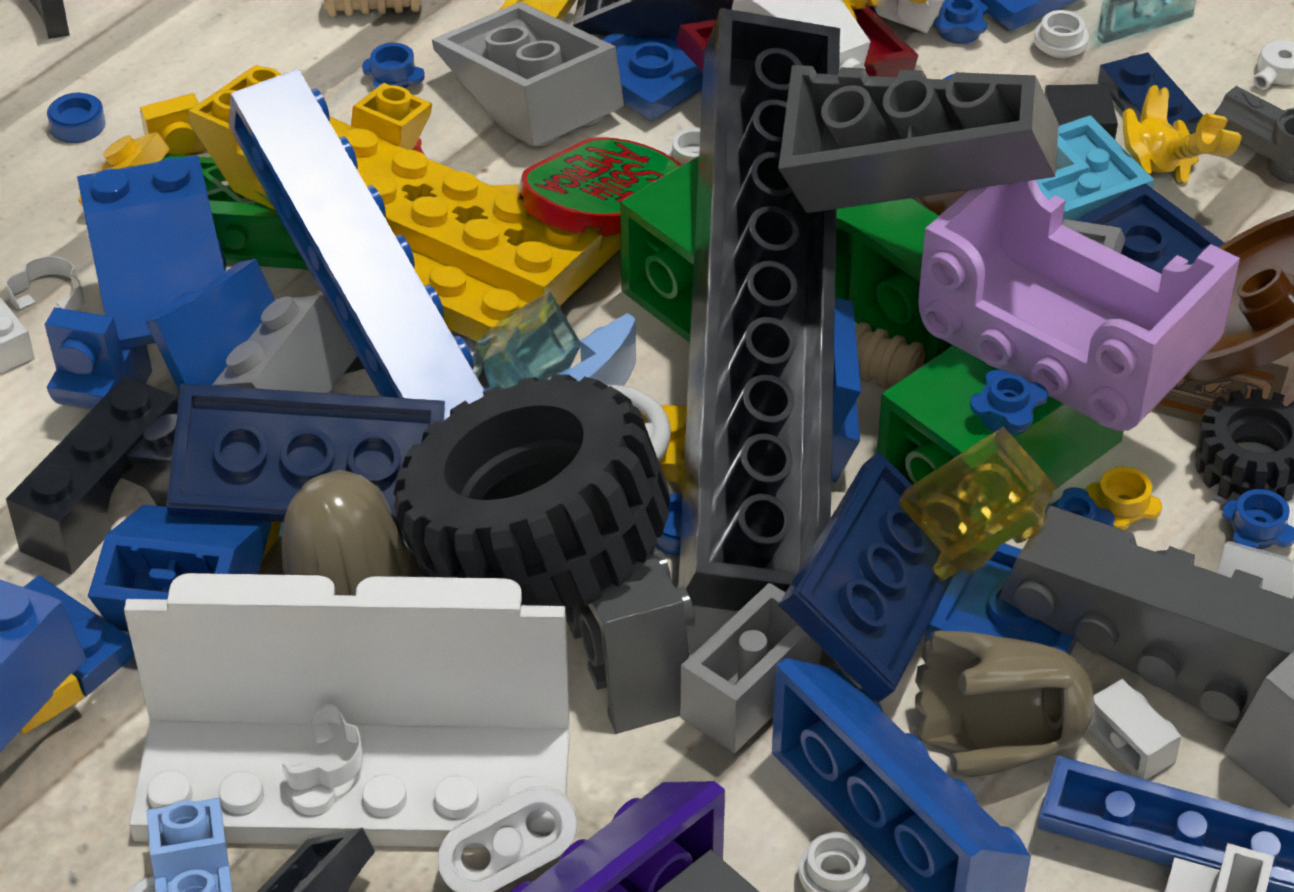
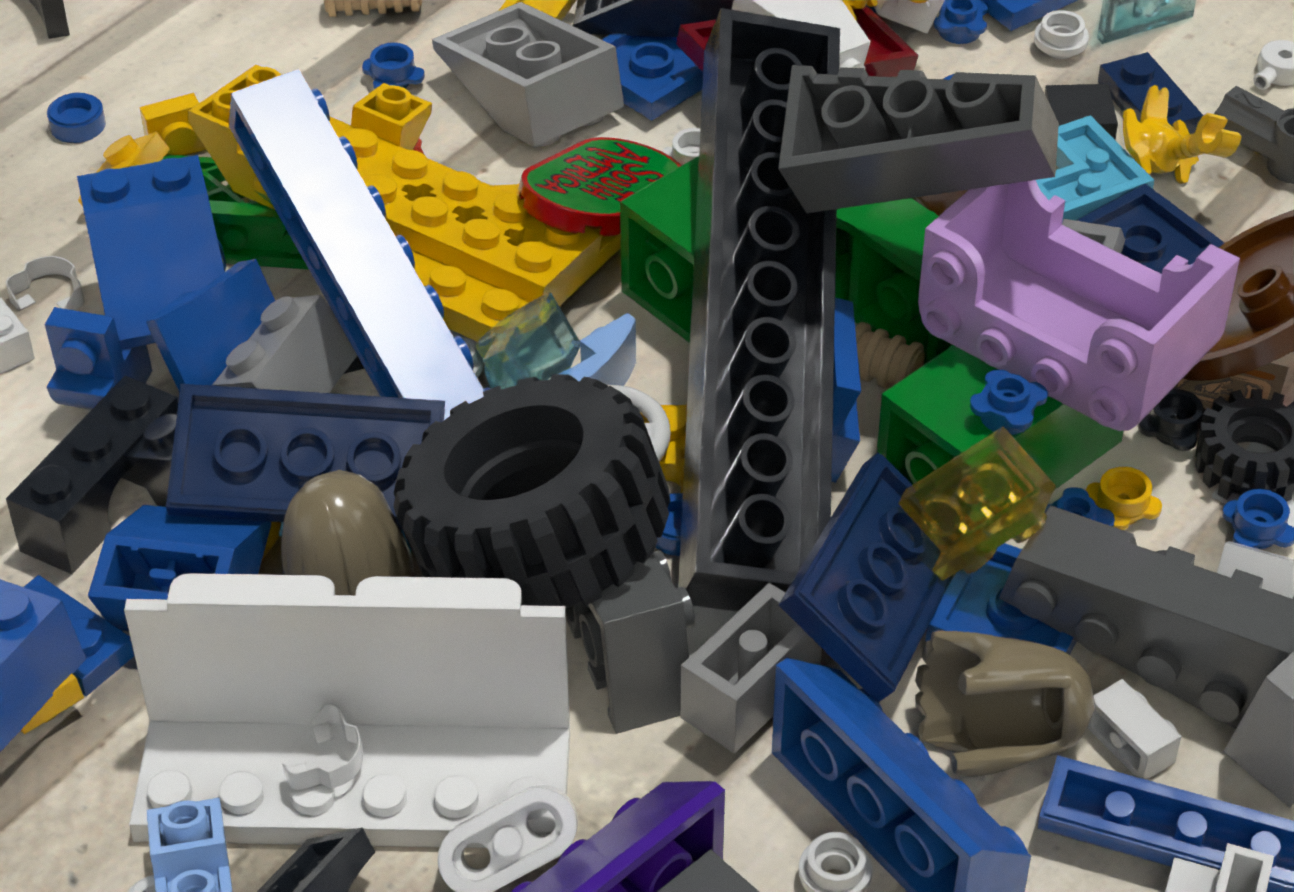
(1175, 420): none -> black plate

